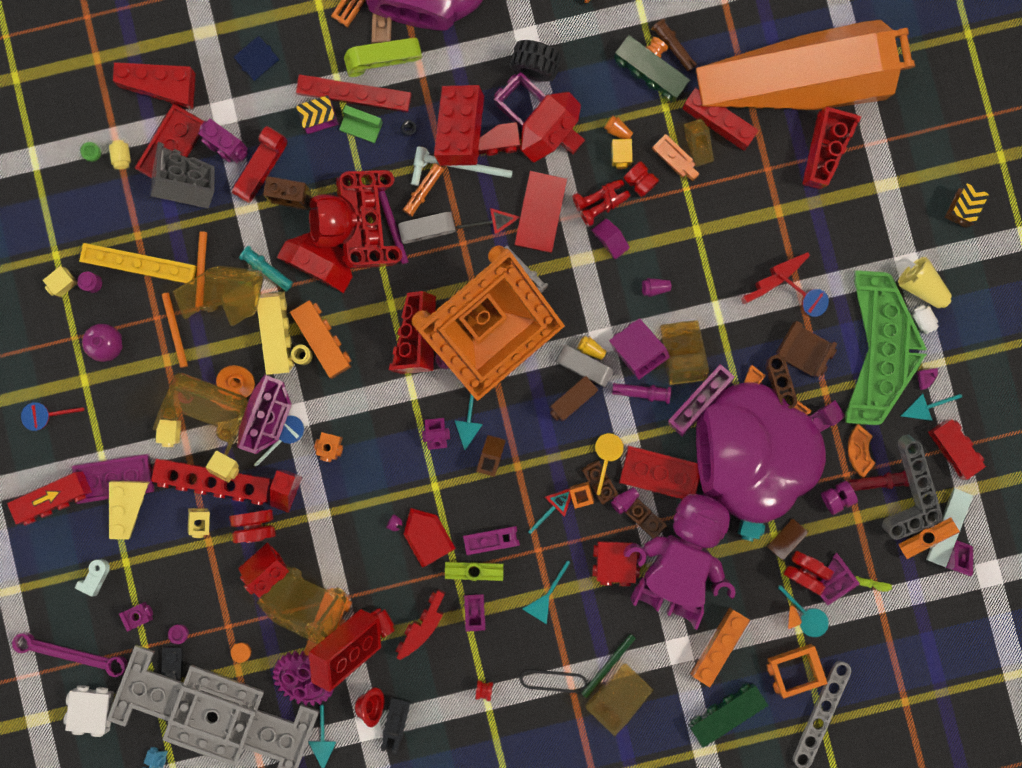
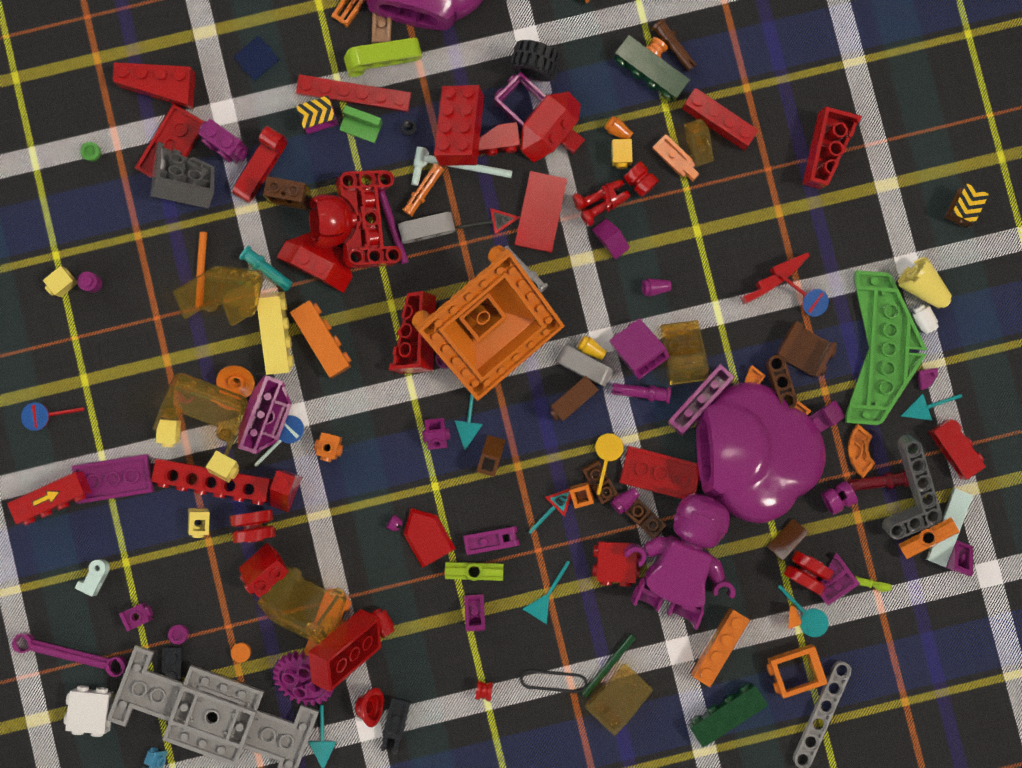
(102, 342): magenta cylinder -> none
(119, 154): light yellow brick -> none
(124, 506): light yellow wing -> none
(137, 263): yellow plate -> none
(174, 330): orange bar -> none
(297, 350): light yellow brick -> none
(418, 632): red slope -> none
(750, 530): teal brick -> none
(811, 70): orange windscreen -> none

